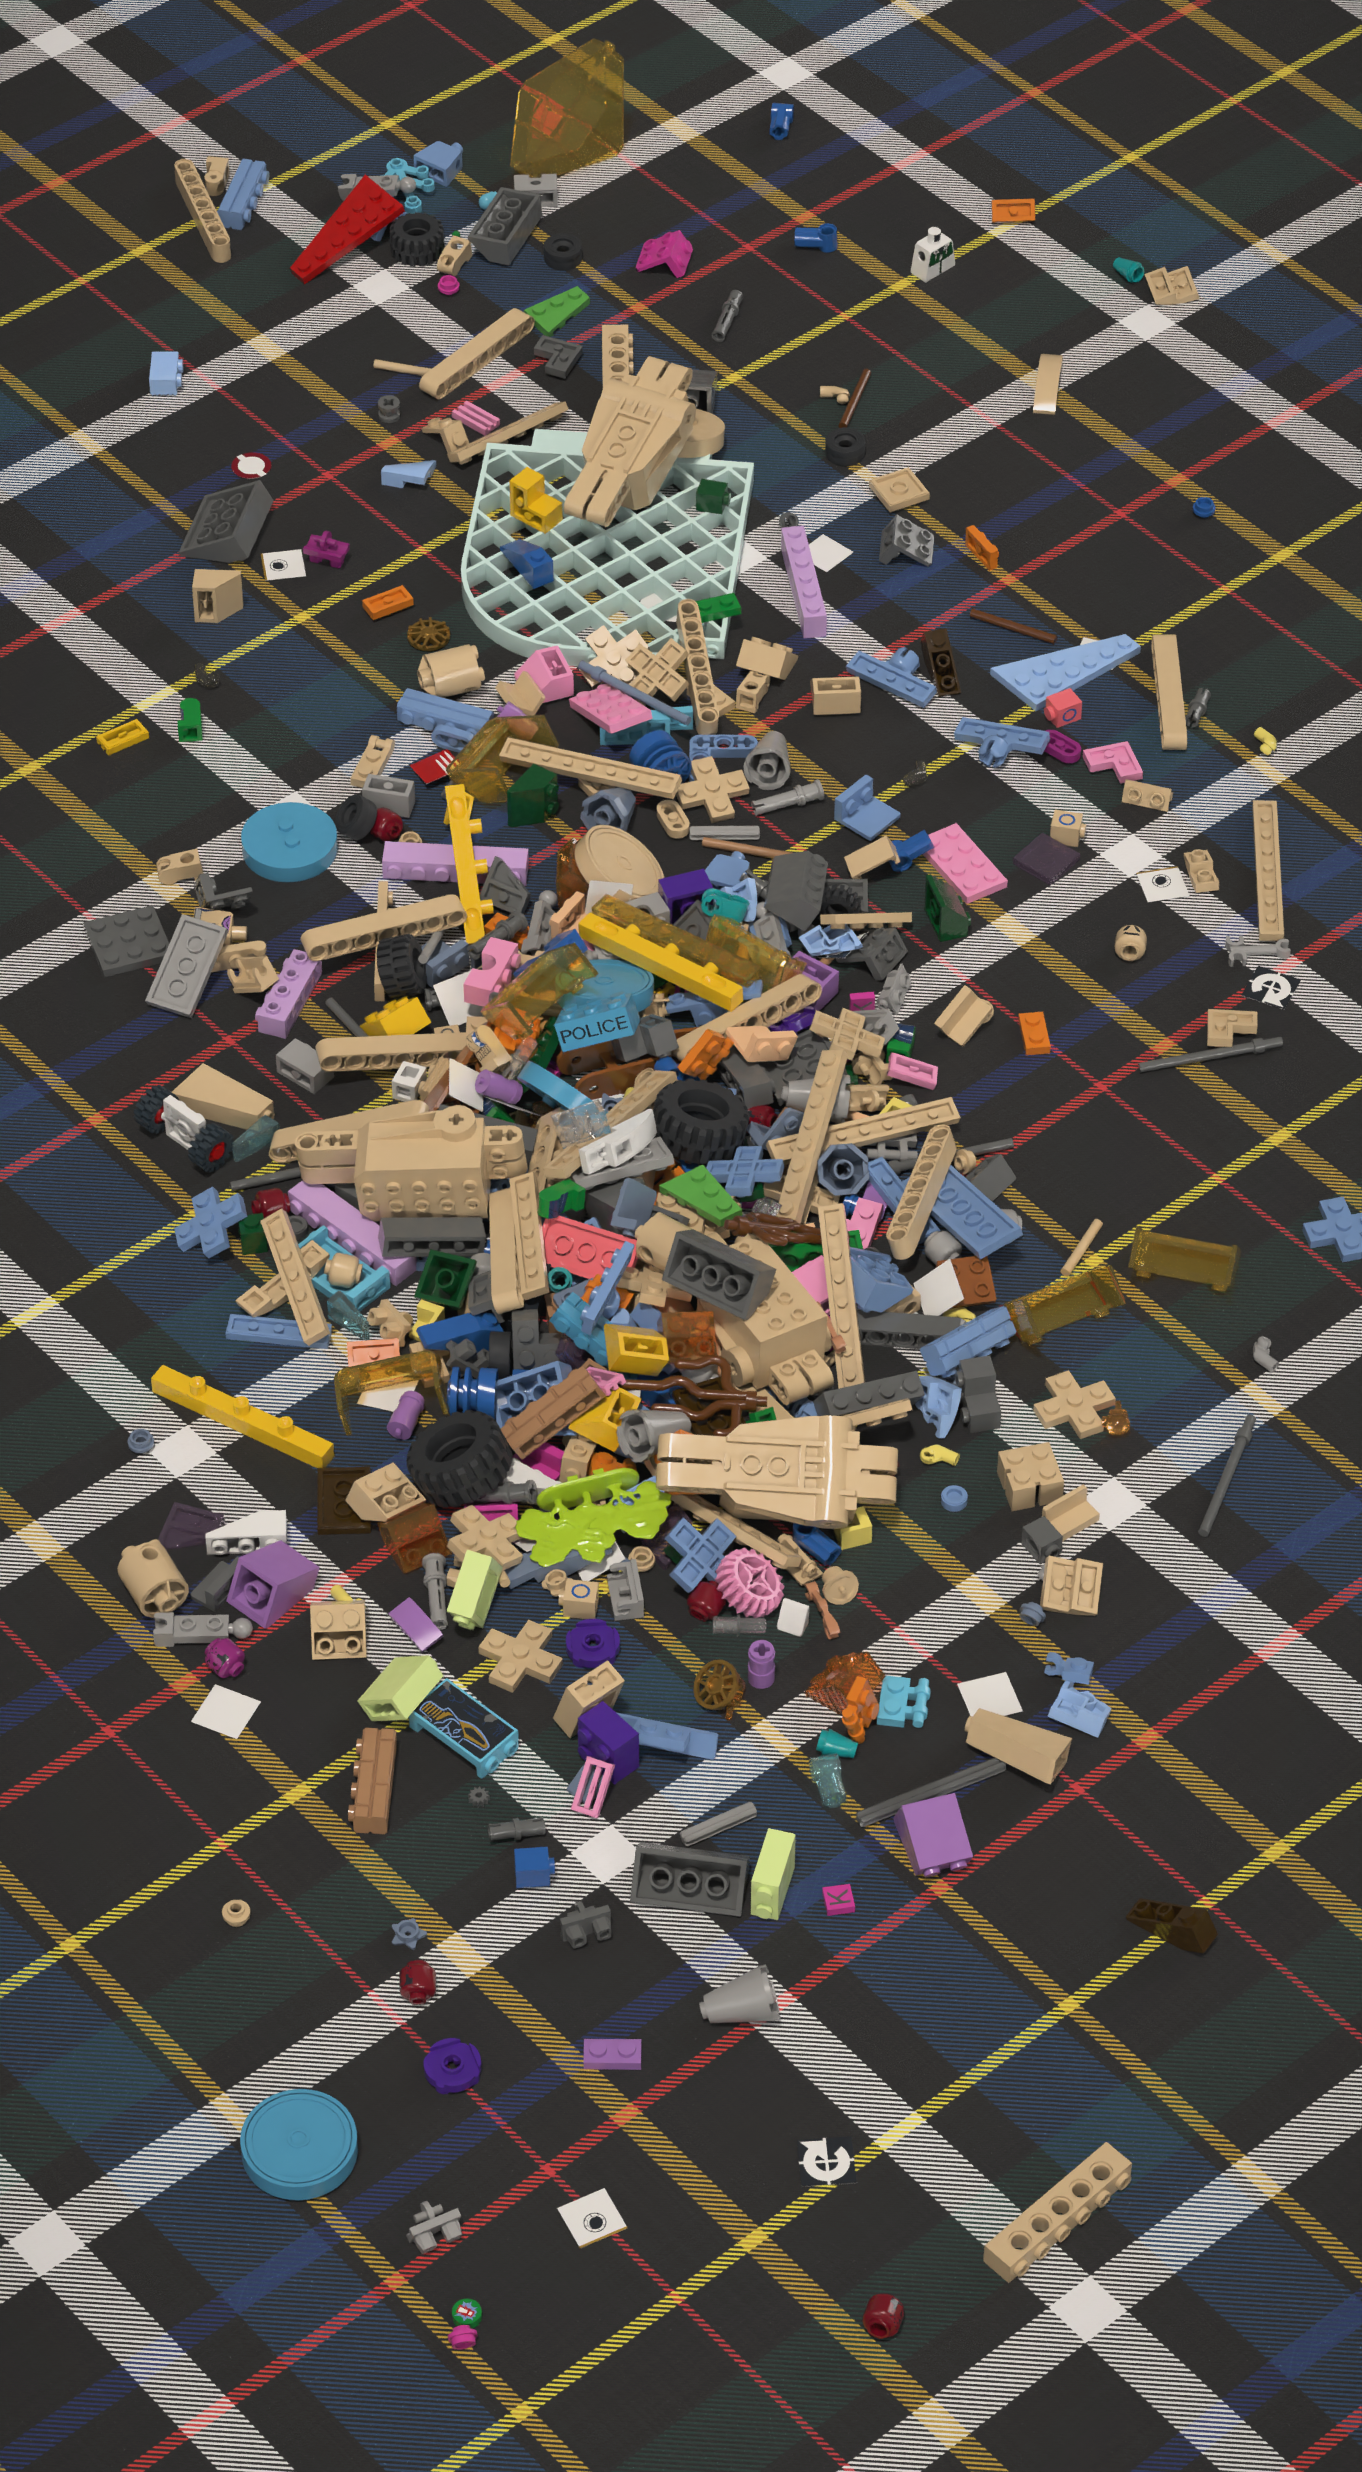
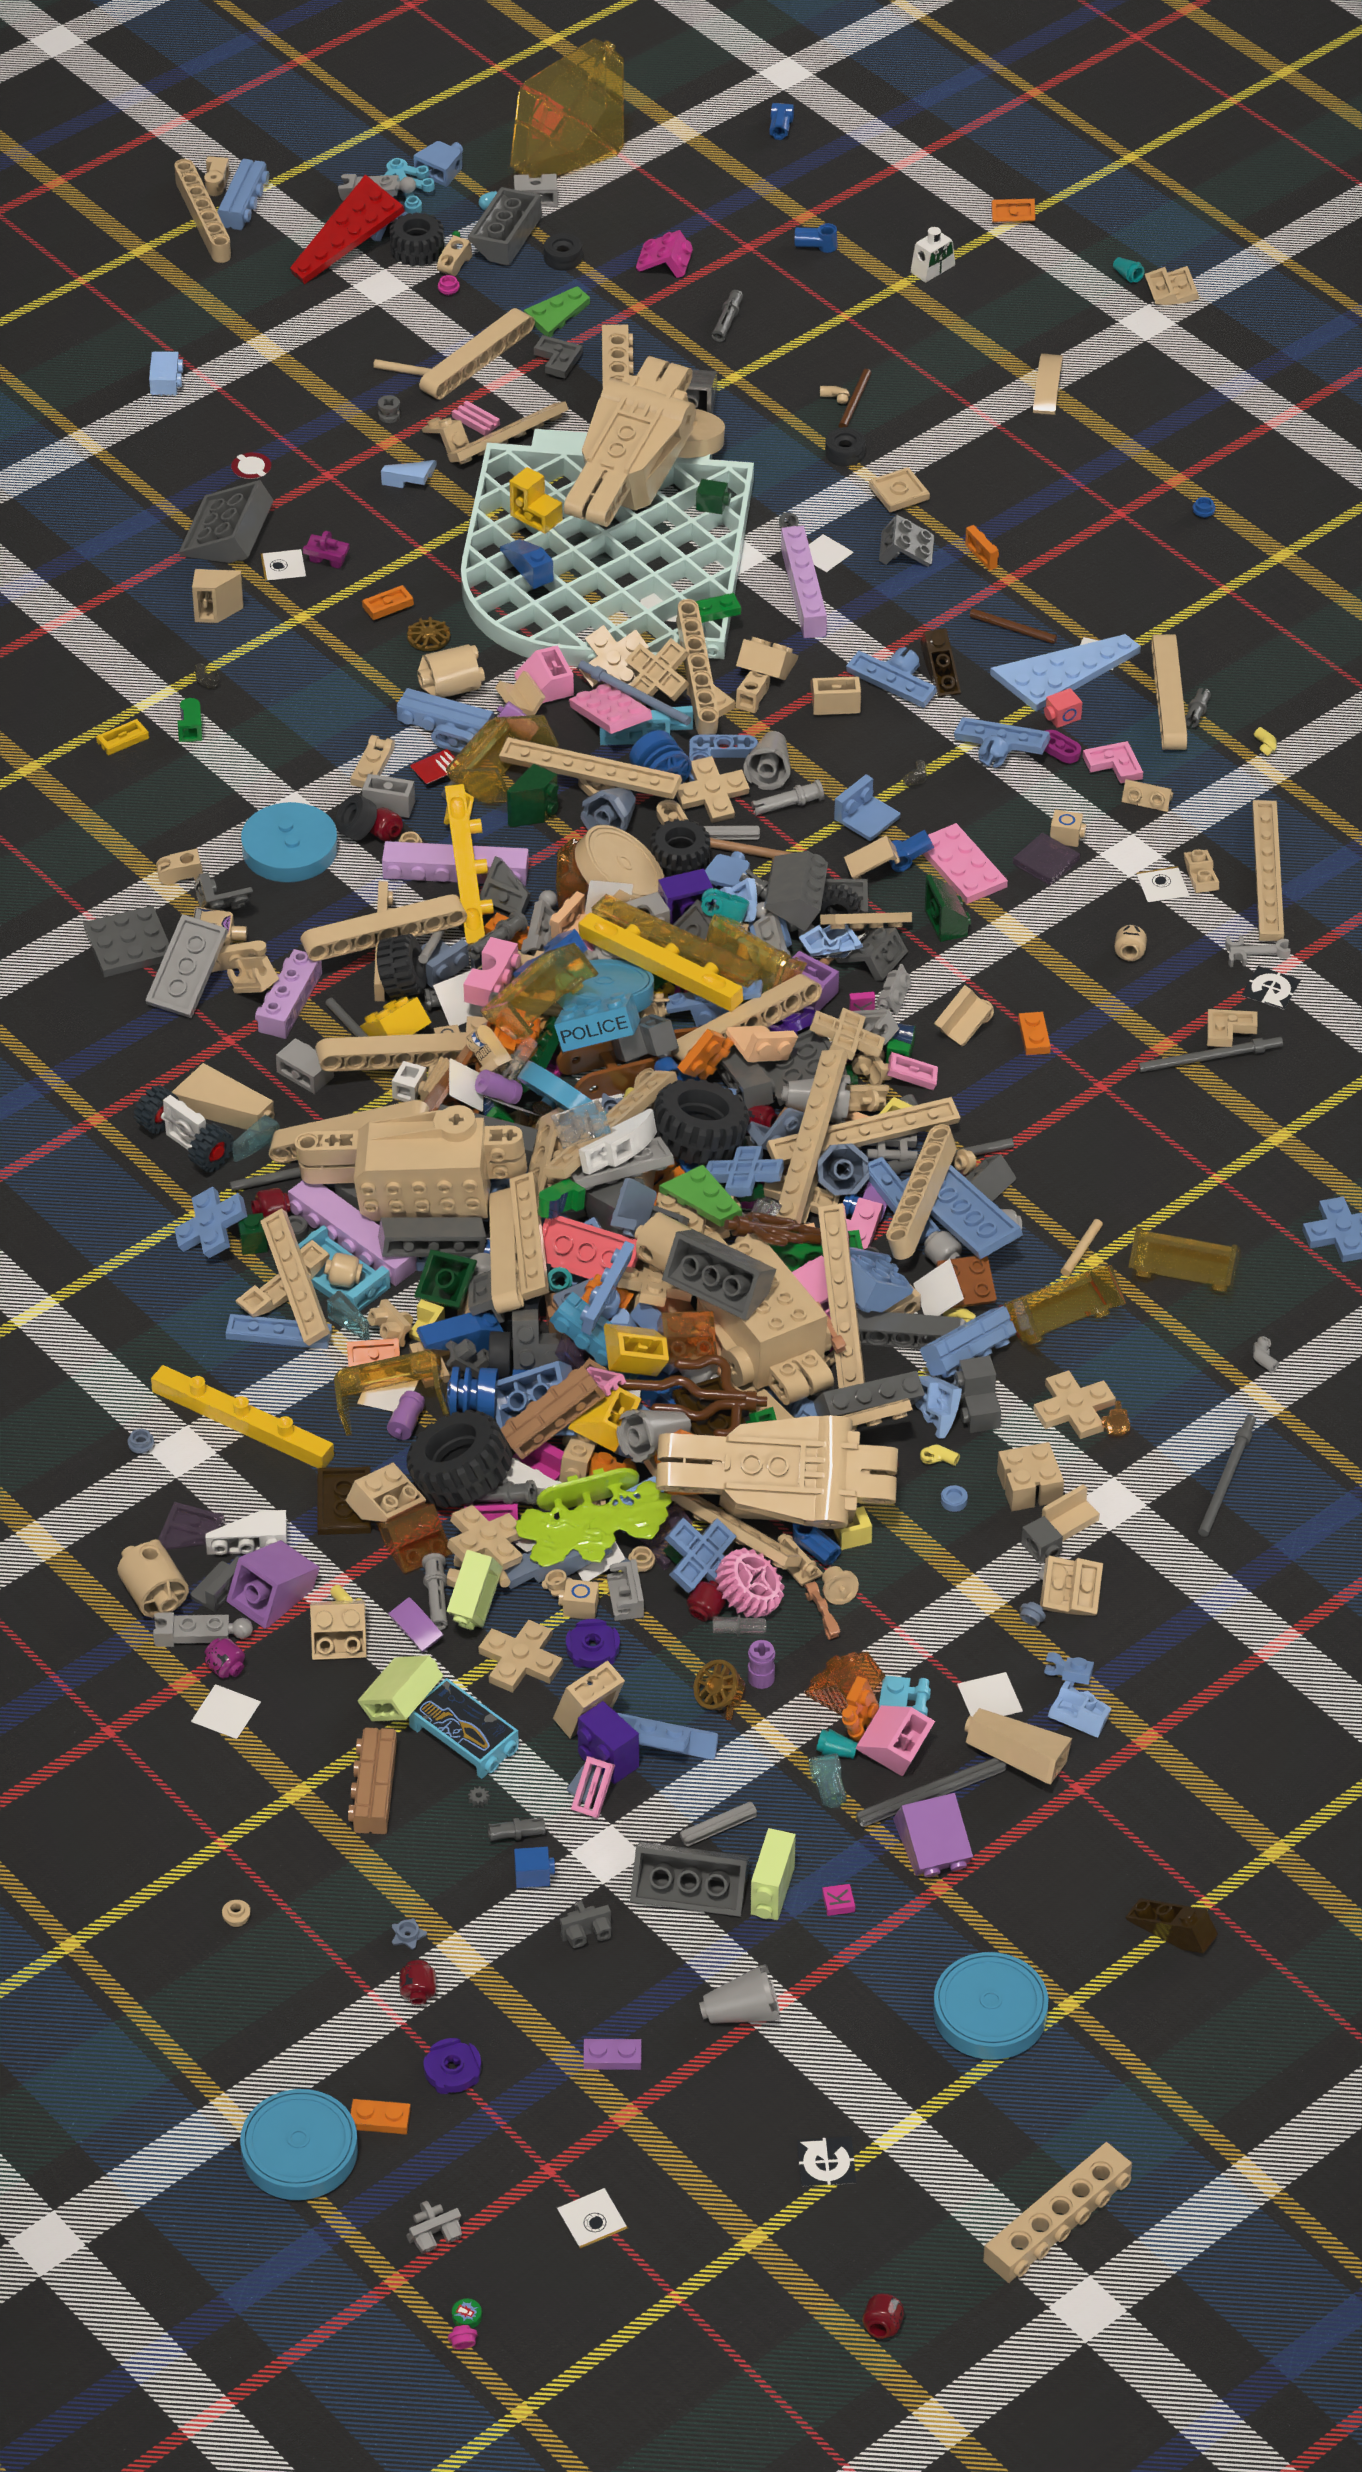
(381, 2116): none -> orange plate
(680, 847): none -> black tyre
(793, 1617): white slope -> none
(895, 1736): none -> bright pink slope
(990, 2005): none -> dark azure brick

